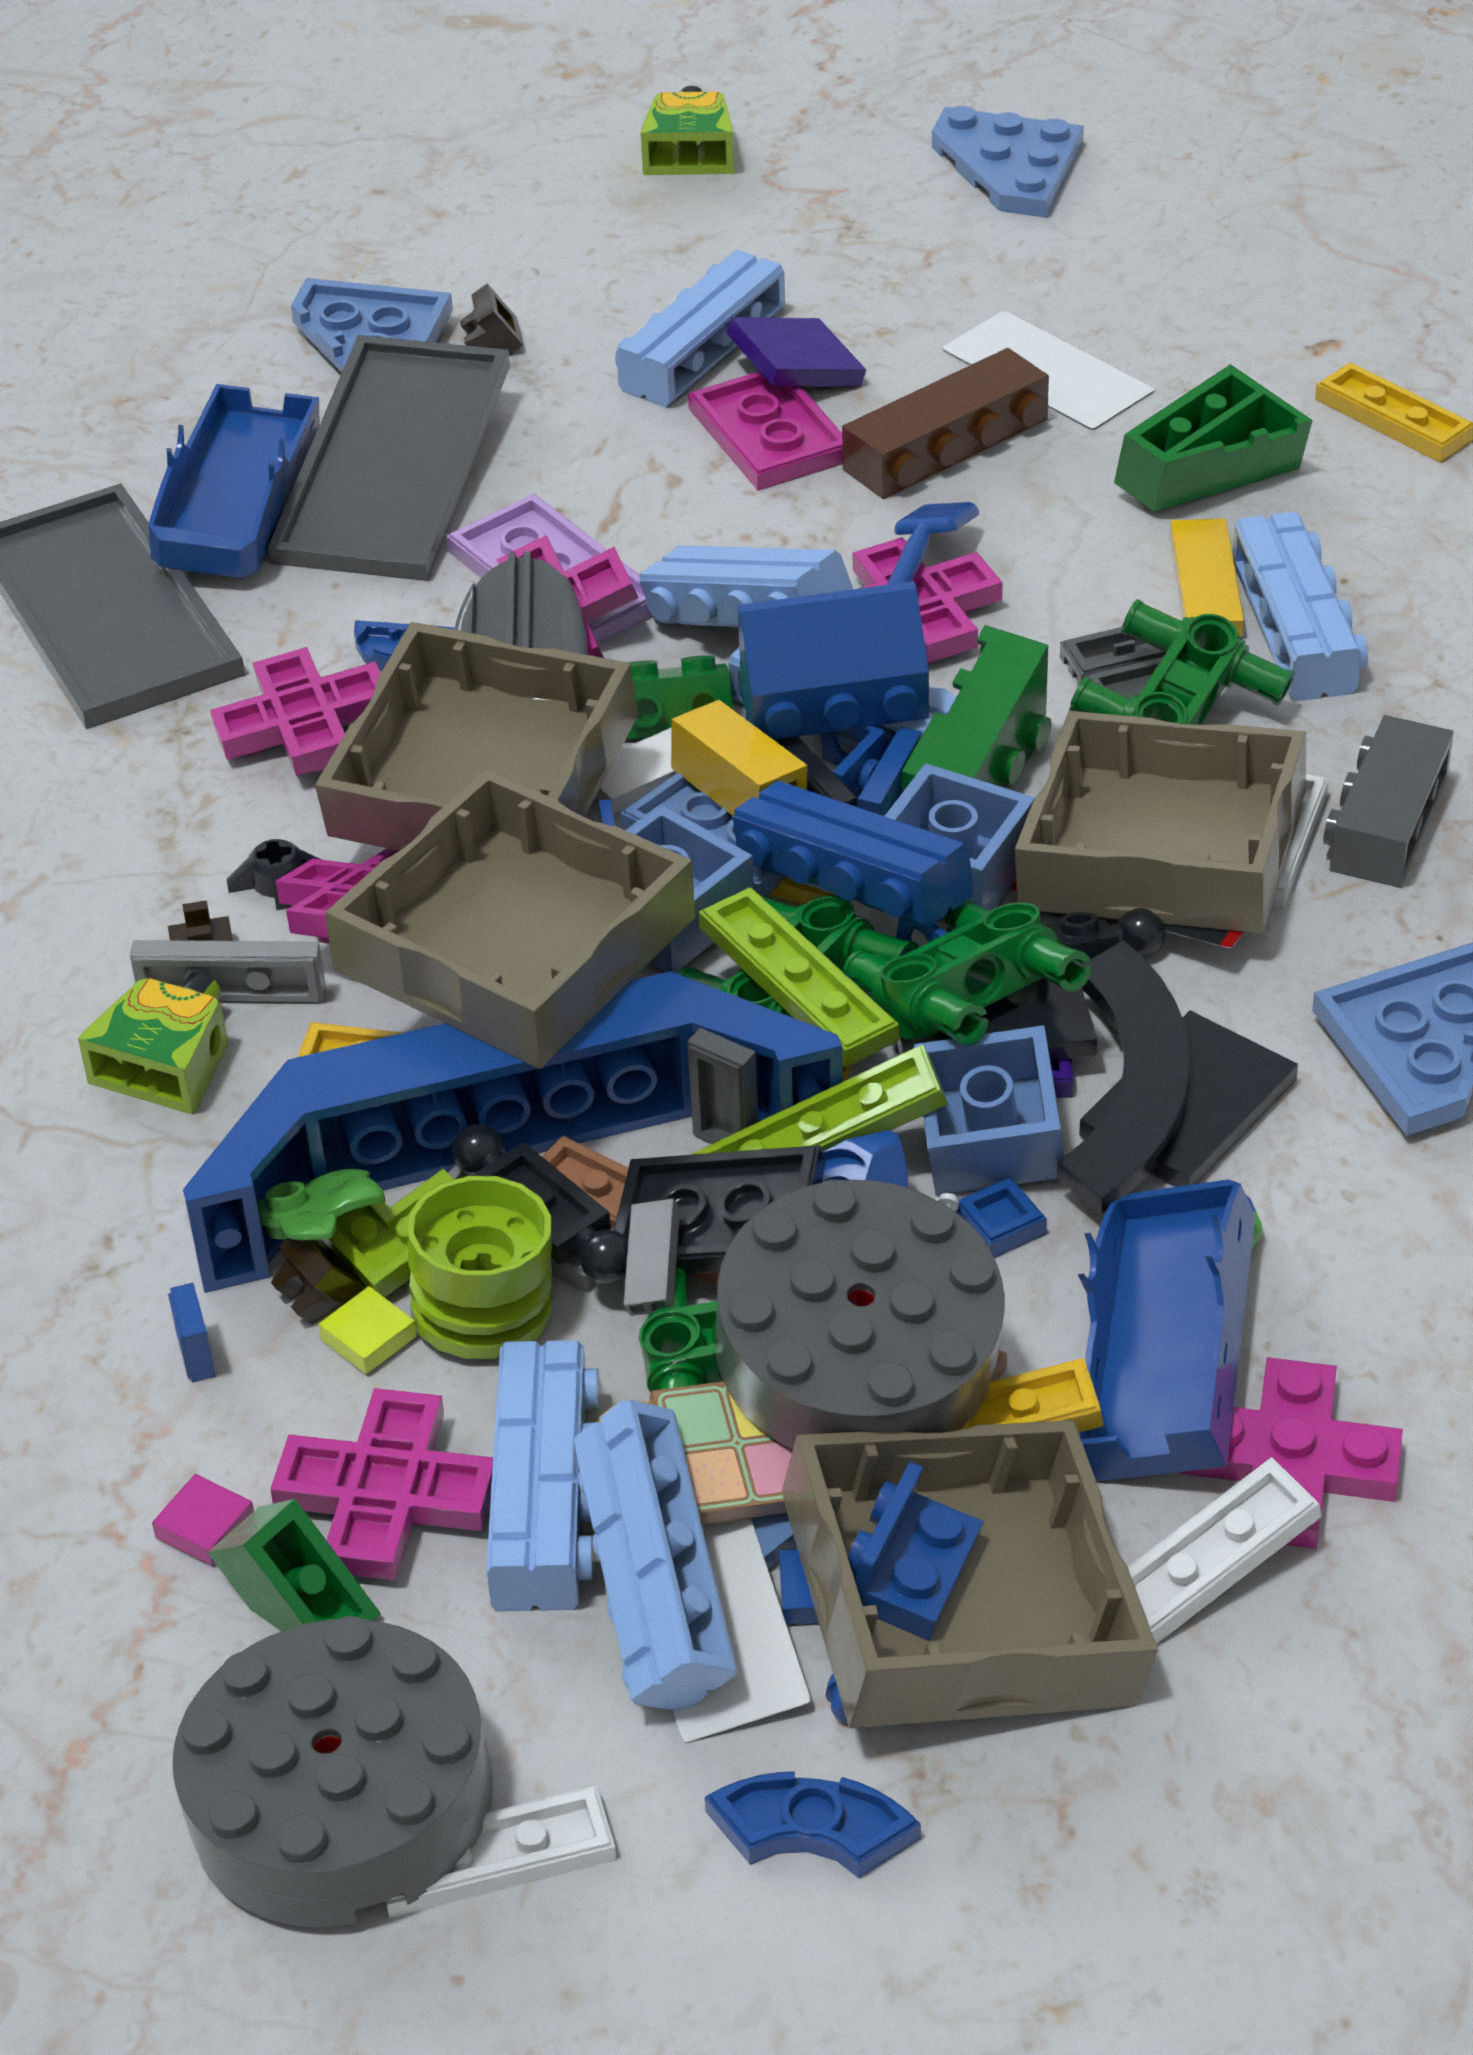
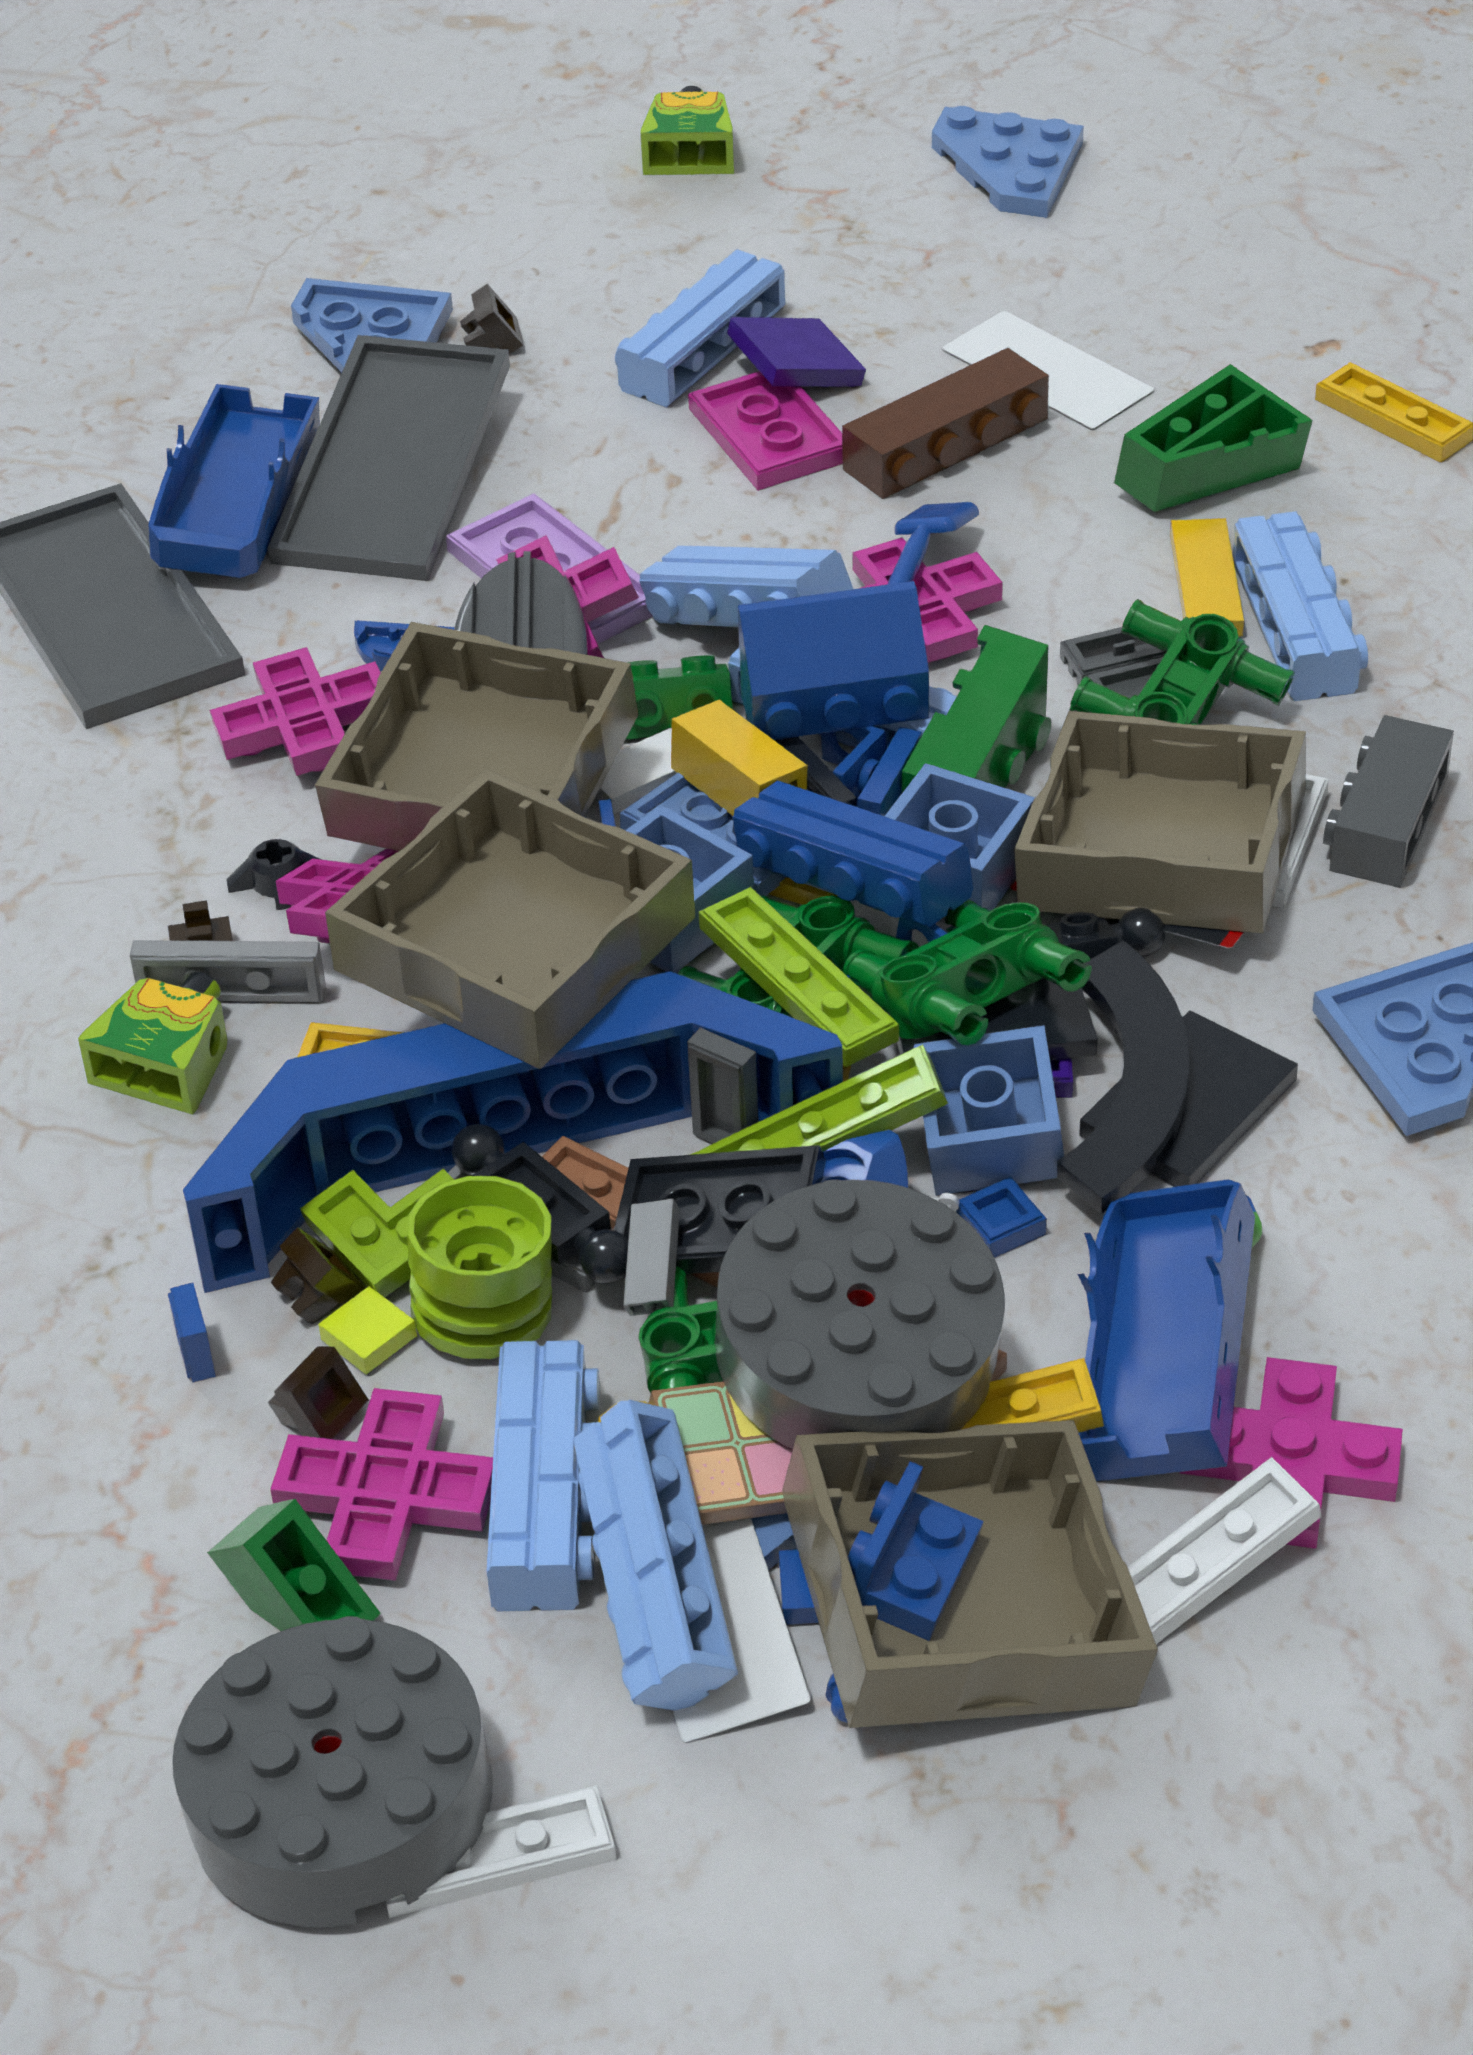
(200, 1517): dark pink tile -> none
(312, 1208): bright green plate -> none
(319, 1395): none -> dark brown tile
(814, 1816): blue tile -> none

